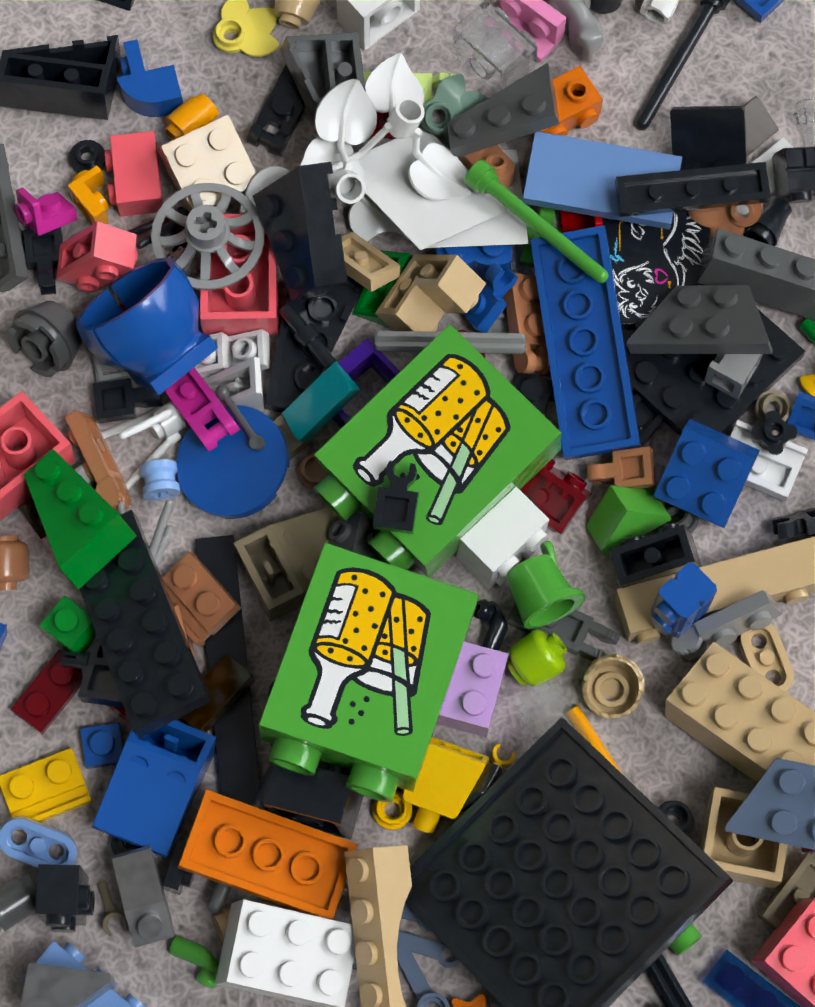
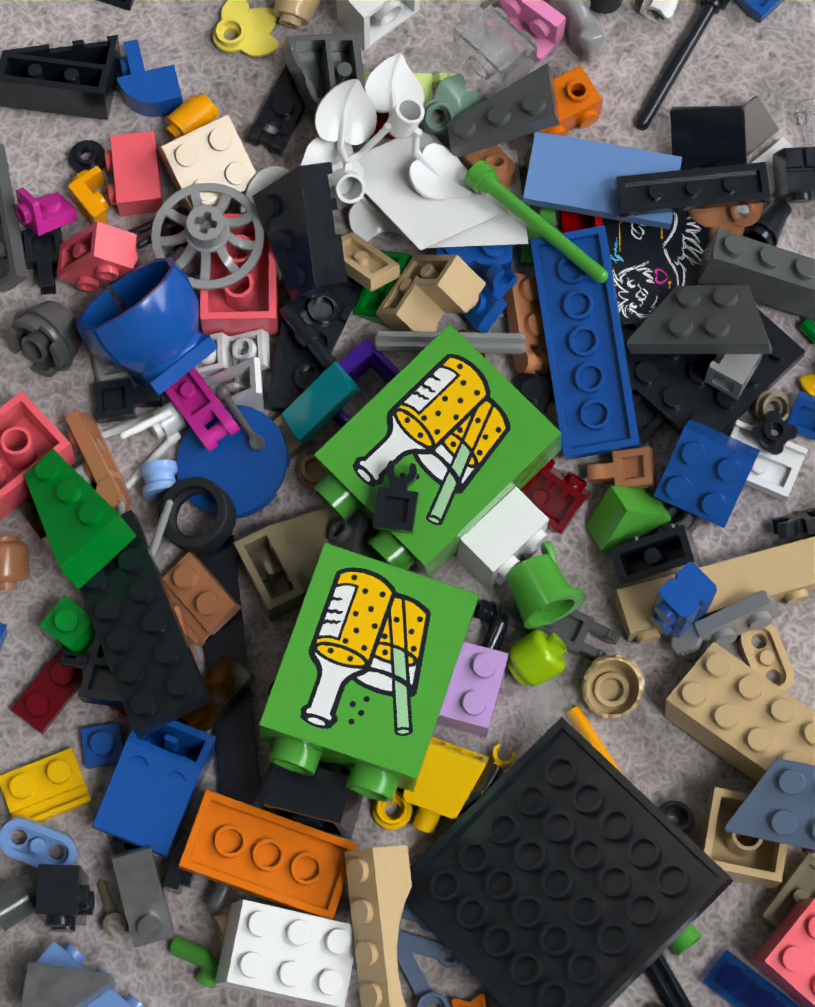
(223, 525): none -> black tyre

